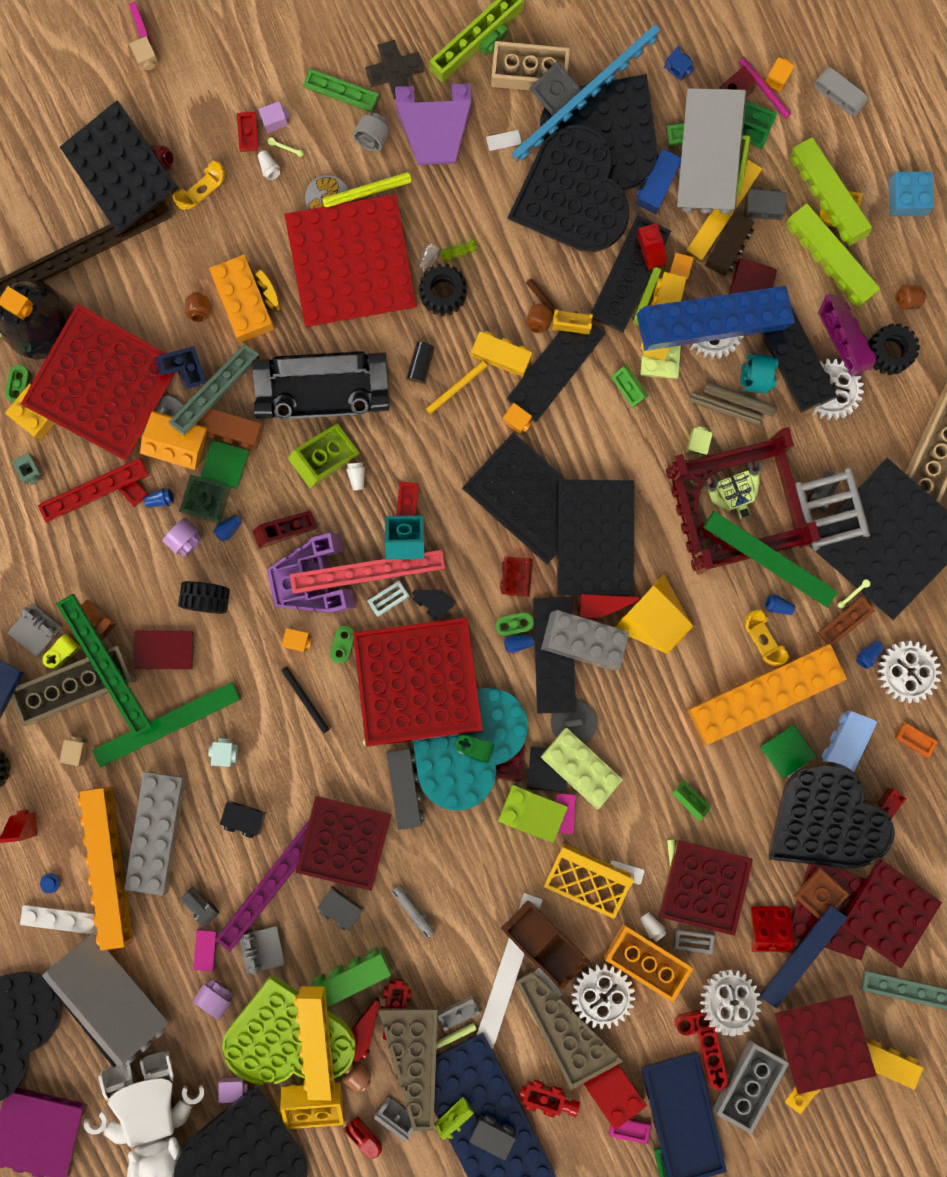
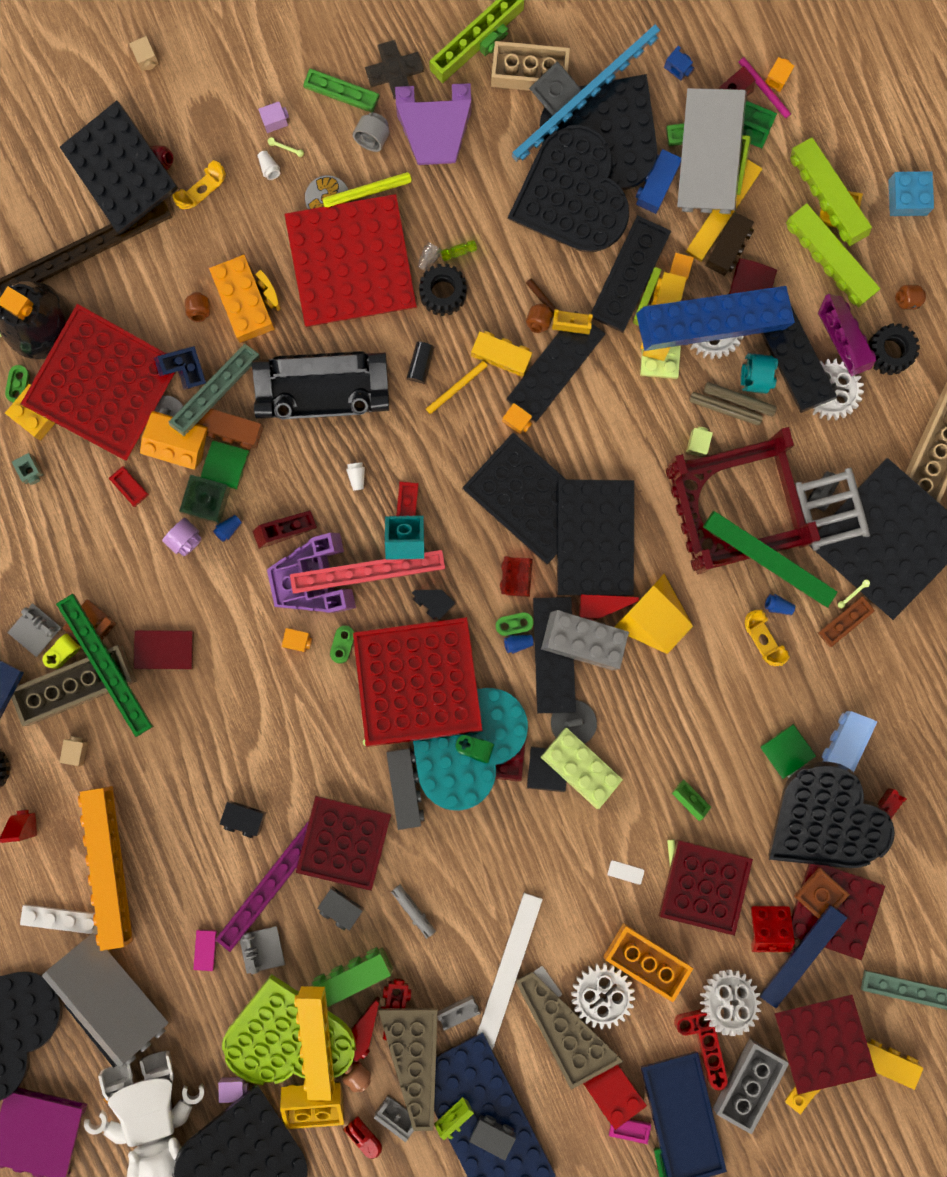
(50, 883): blue plate -> none
(93, 490): red tile -> none
(139, 21): dark pink tile -> none
(155, 833): light grey brick -> none
(160, 498): blue cone -> none
(167, 724): green tile -> none
(202, 910): dark grey piece -> none
(204, 597): black tyre -> none
(213, 999): lavender piece -> none
(223, 753): light aqua brick -> none
(247, 131): red plate -> none
(305, 700): black bar -> none
(323, 455): lime slope -> none
(374, 607): light aqua tile -> none
(455, 1035): yellowish green bar -> none
(503, 140): white sticker -> none
(532, 813): lime slope -> none
(542, 1102): red brick -> none
(545, 944): reddish brown piece -> none
(567, 824): dark pink tile -> none
(595, 865): yellow fence -> none
(629, 386): bright green plate -> none
(652, 246): red slope -> none
(653, 927): white cone -> none
(677, 939): light grey tile -> none
(736, 491): torso -> none
(765, 204): dark grey brick -> none
(766, 694): light orange brick -> none
(841, 91): light grey beam -> none
(869, 655): blue cone -> none
(890, 913): dark red plate -> none
(916, 739): orange tile -> none
(920, 659): white gear -> none

